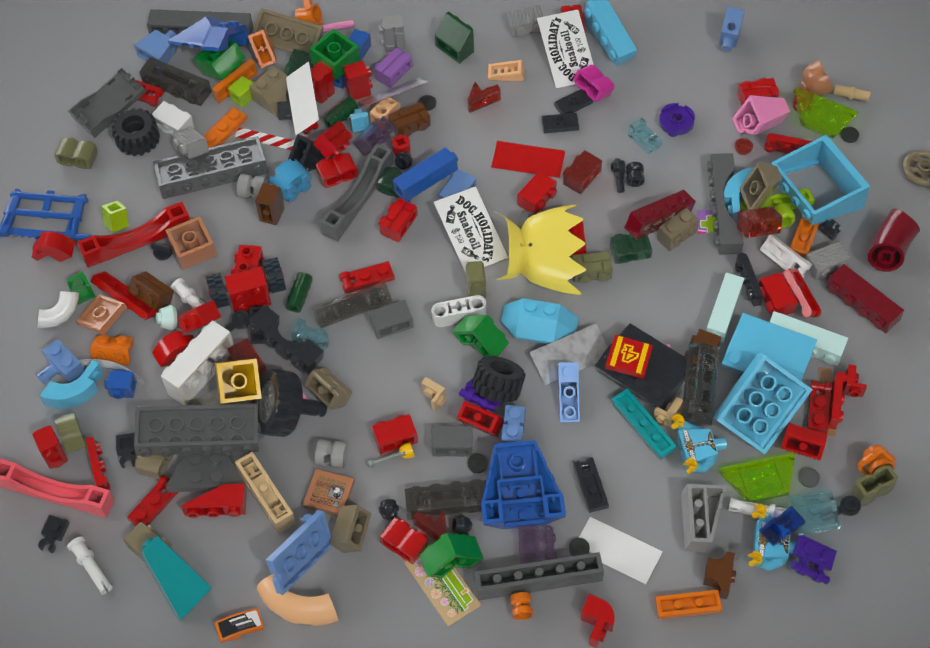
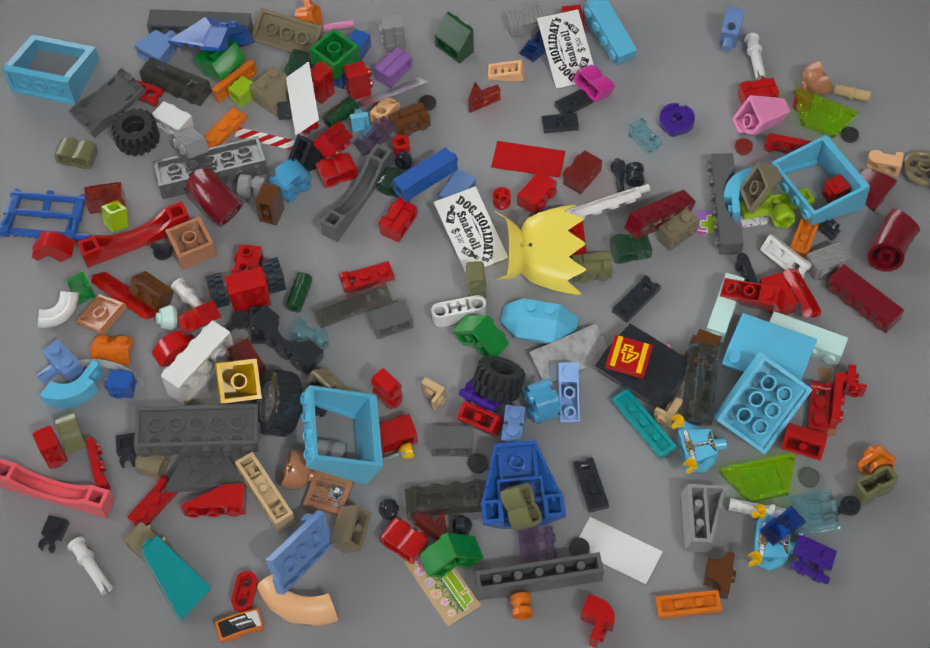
(46, 85): none -> medium azure windscreen
(103, 194): none -> clear red brick
(213, 196): none -> dark red brick
(243, 592): none -> red plate
(262, 48): orange slope -> none
(295, 471): none -> nougat cylinder
(364, 411): none -> medium azure windscreen
(387, 388): none -> red brick
(499, 194): none -> red wheel
(521, 506): none -> olive brick
(534, 48): none -> clear blue slope
(541, 401): none -> dark azure brick
(611, 202): none -> white plate
(636, 299): none -> black plate
(754, 50): none -> white pin
(754, 294): none -> red slope
(759, 222): clear red brick -> none
(835, 188): none -> red brick
(880, 186): none -> dark red brick
(884, 162): none -> light nougat leg

